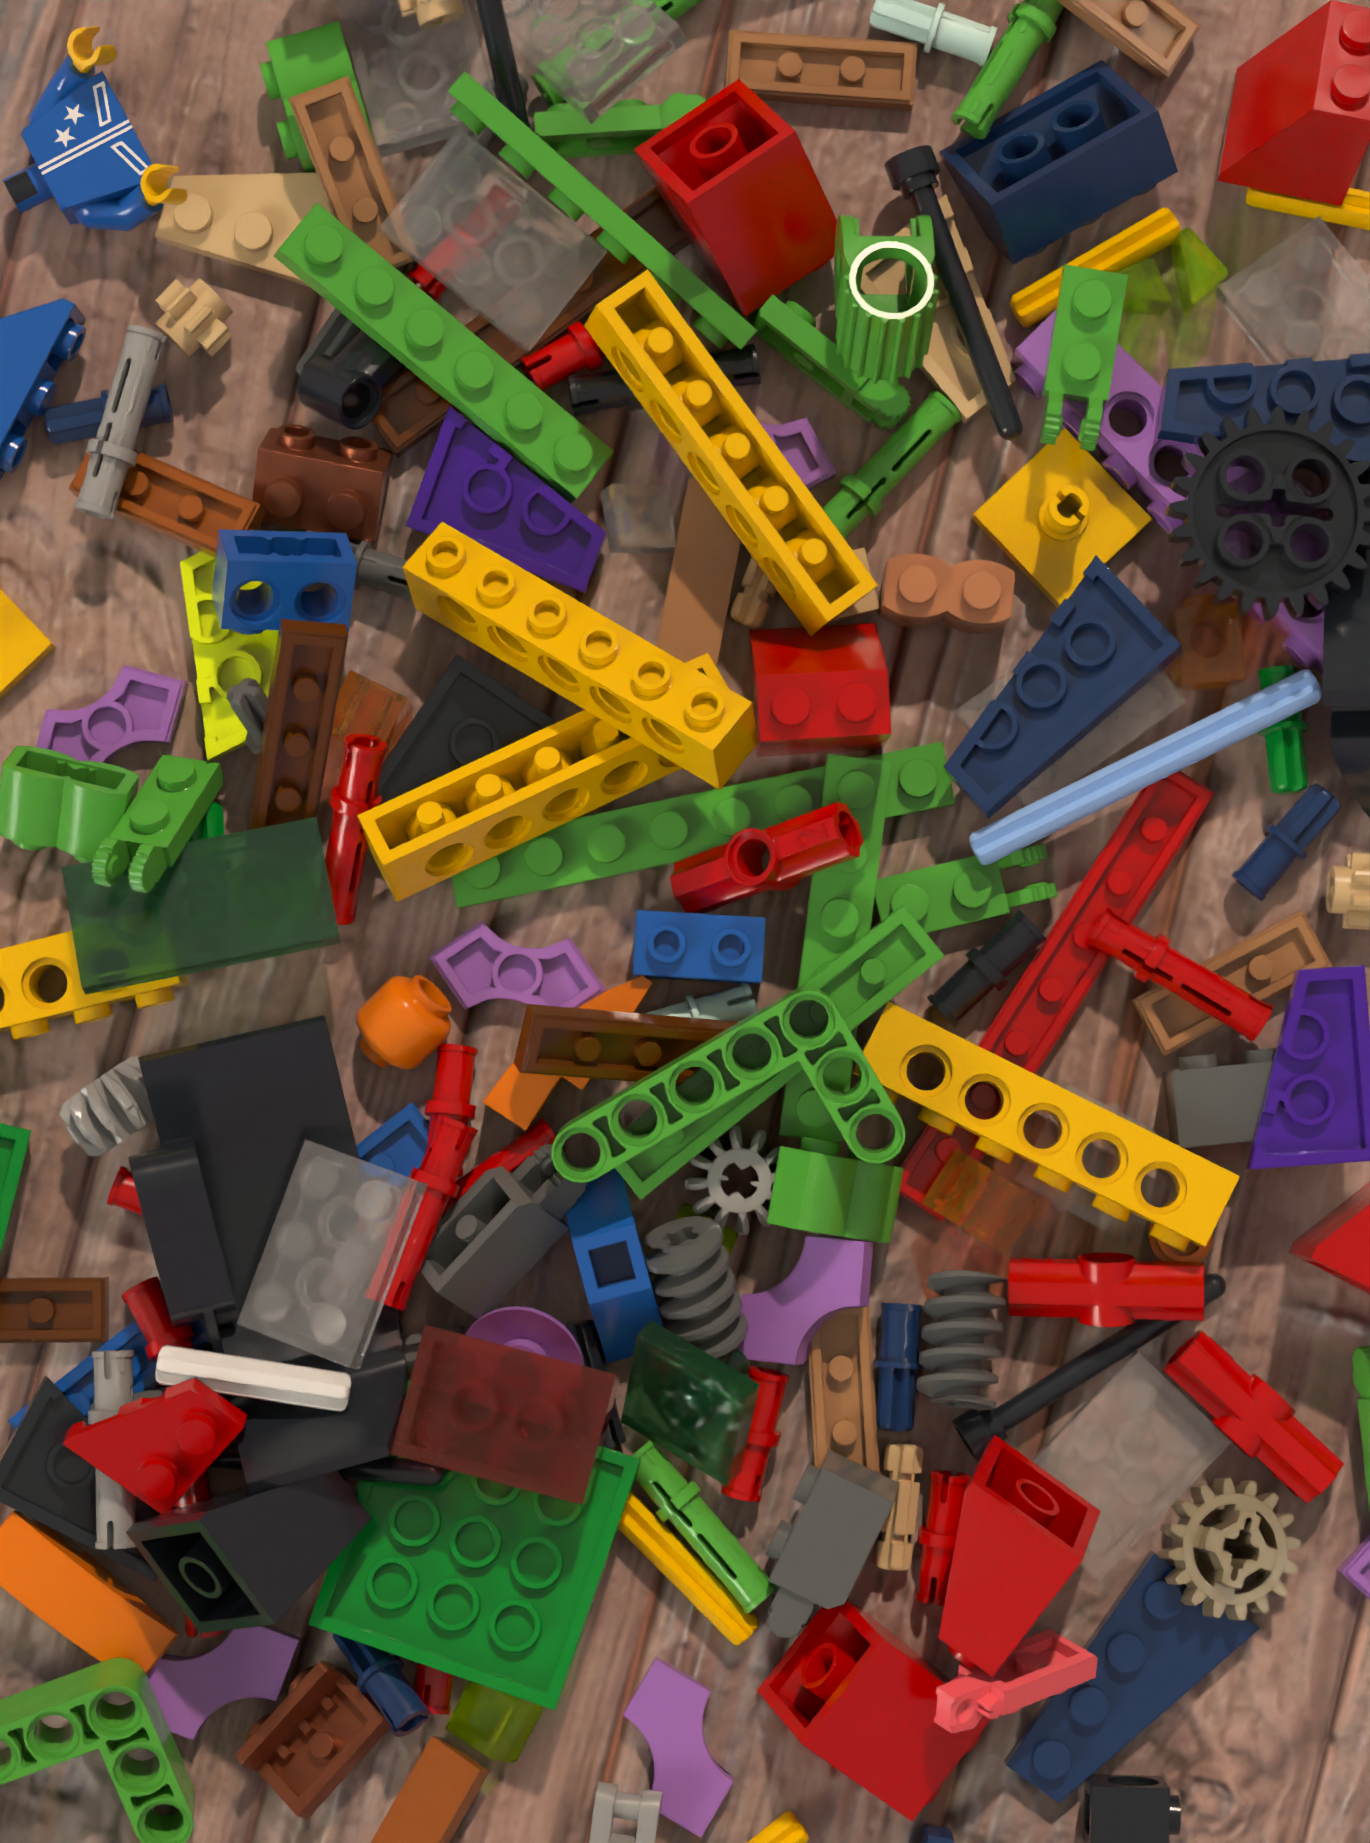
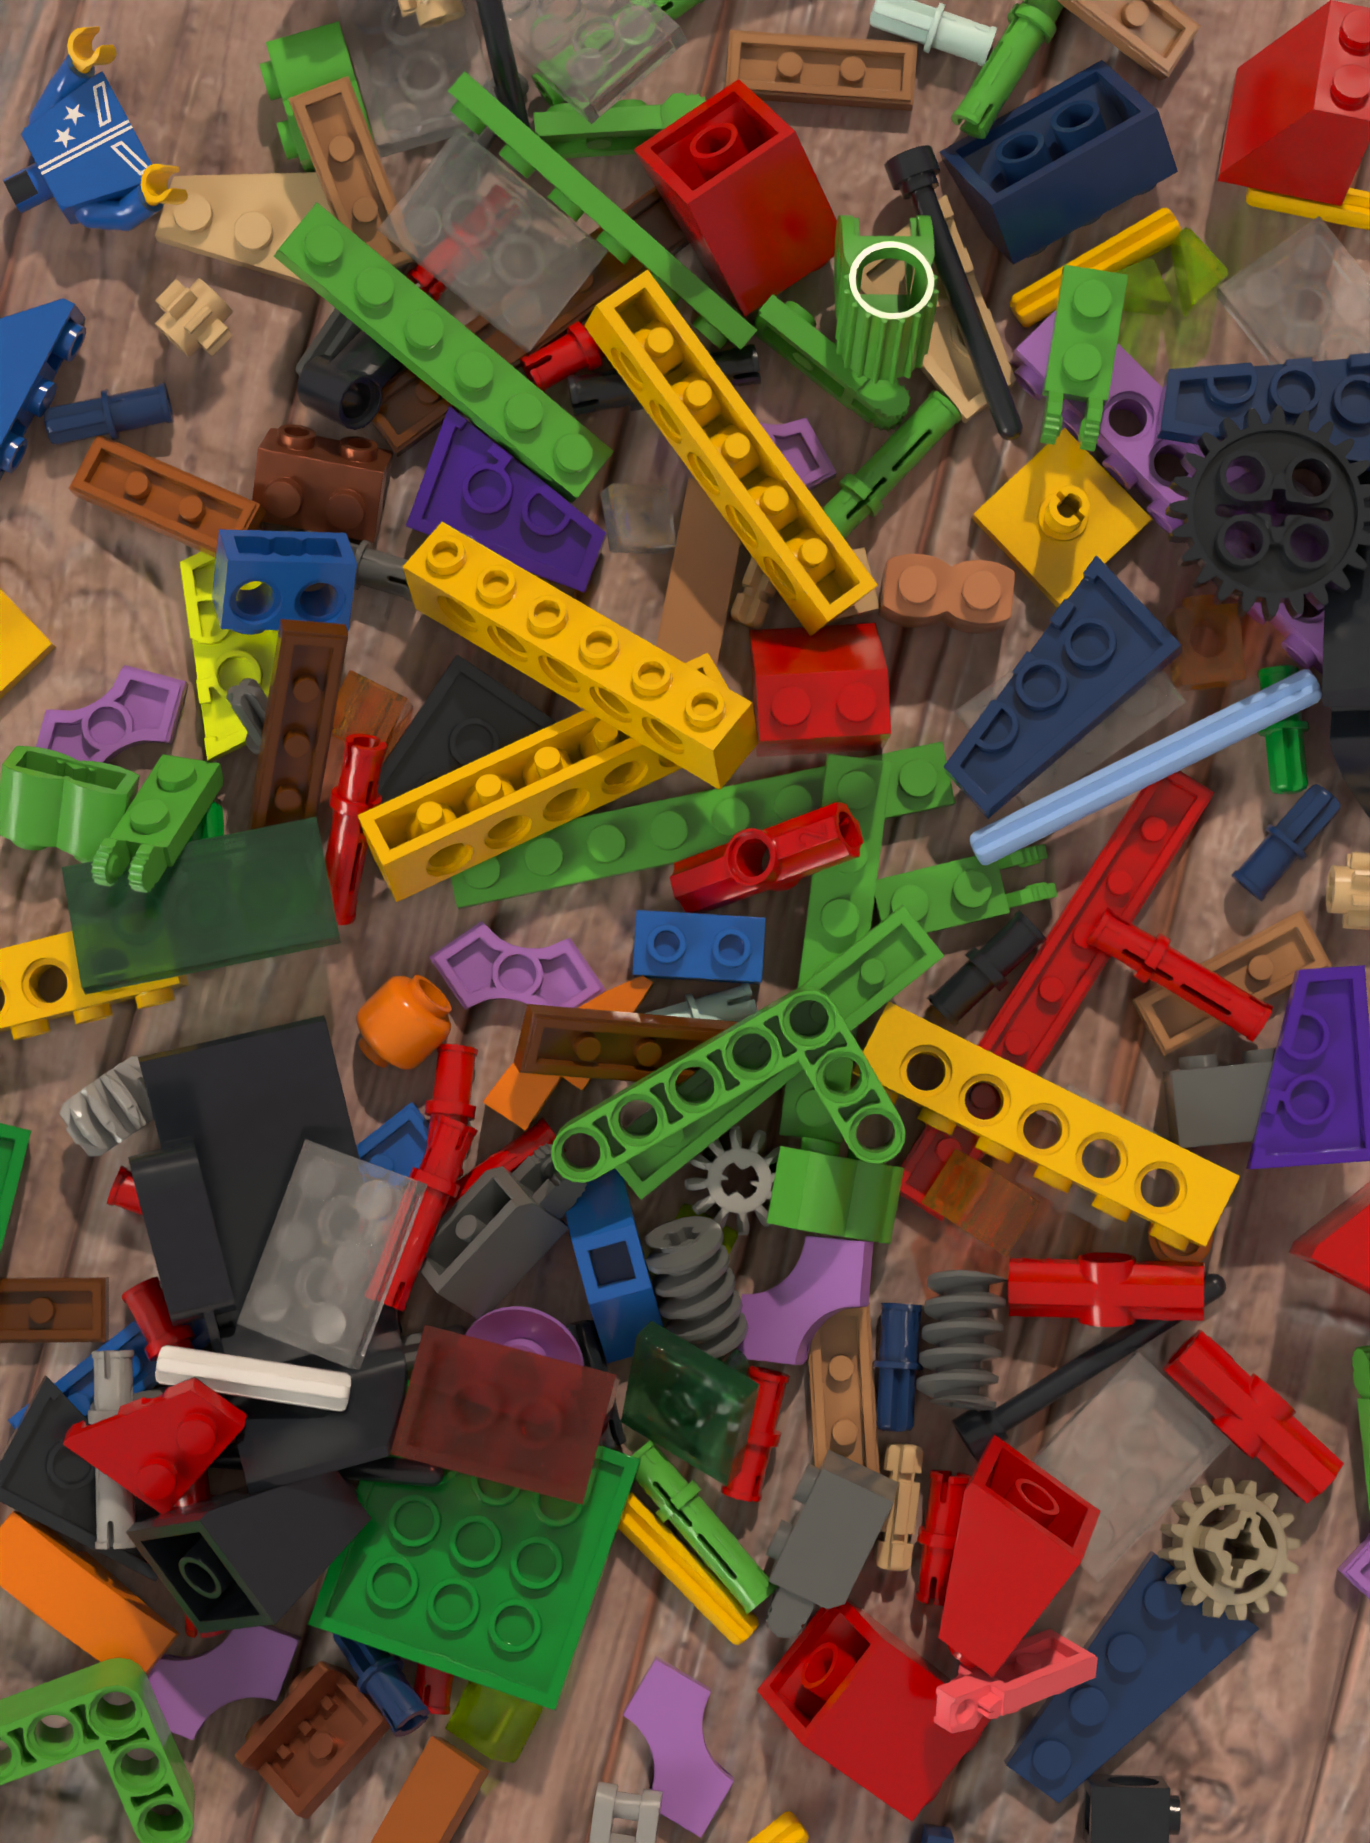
(117, 434): light grey pin -> none

